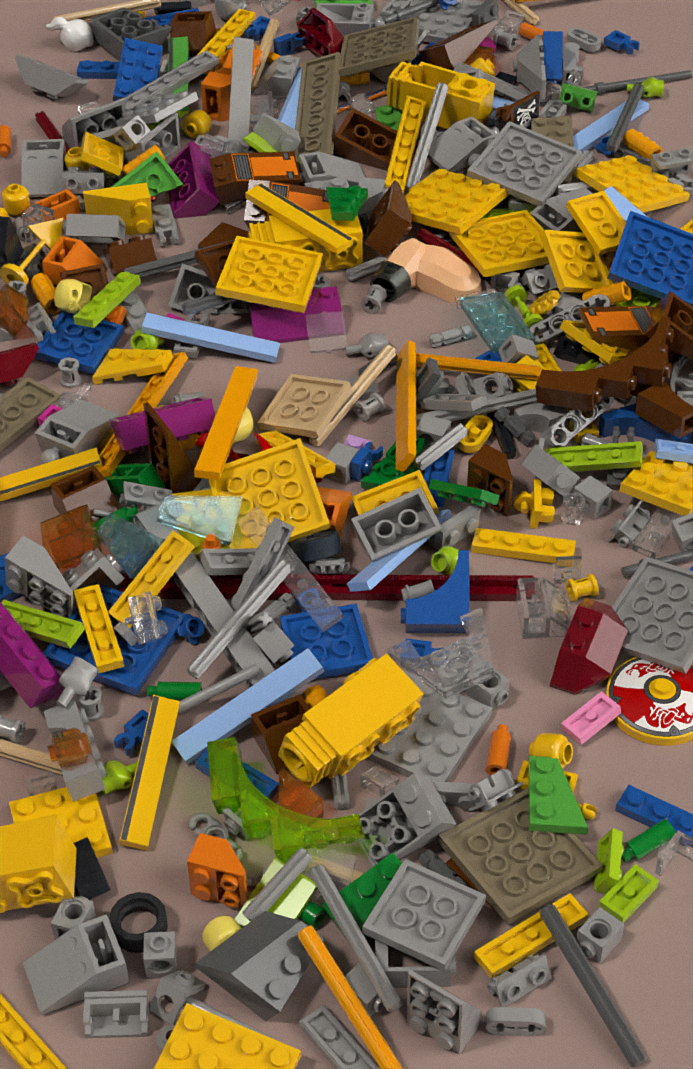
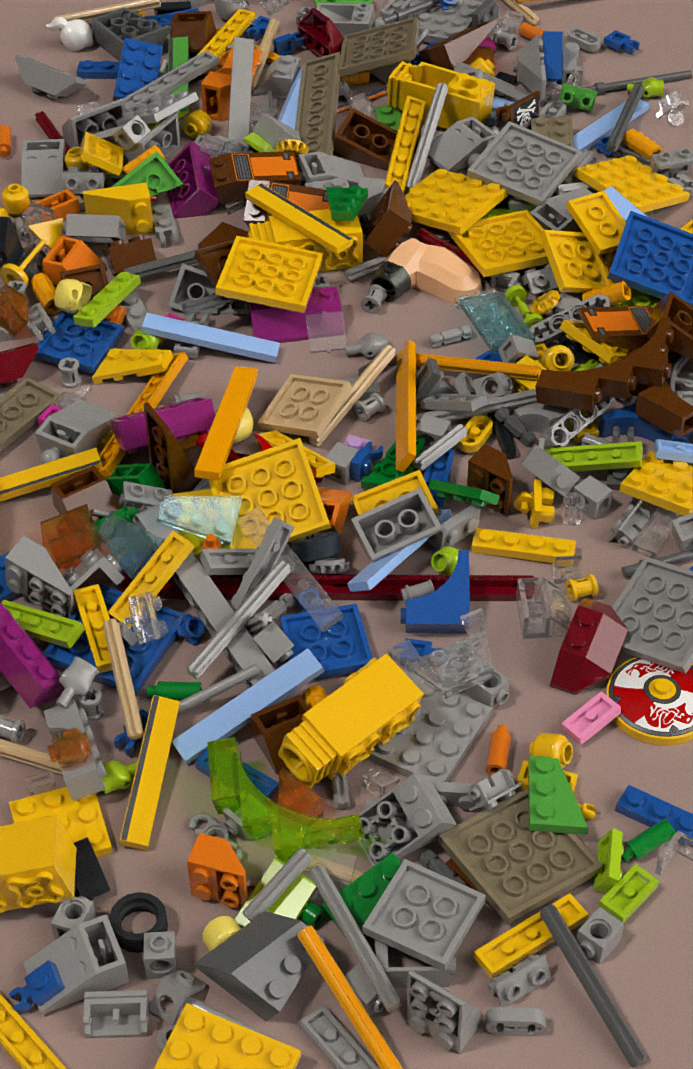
(40, 987): none -> blue plate
(123, 679): none -> tan axle
(292, 145): none -> yellow gear
(562, 354): none -> yellow head
(672, 107): none -> clear hips

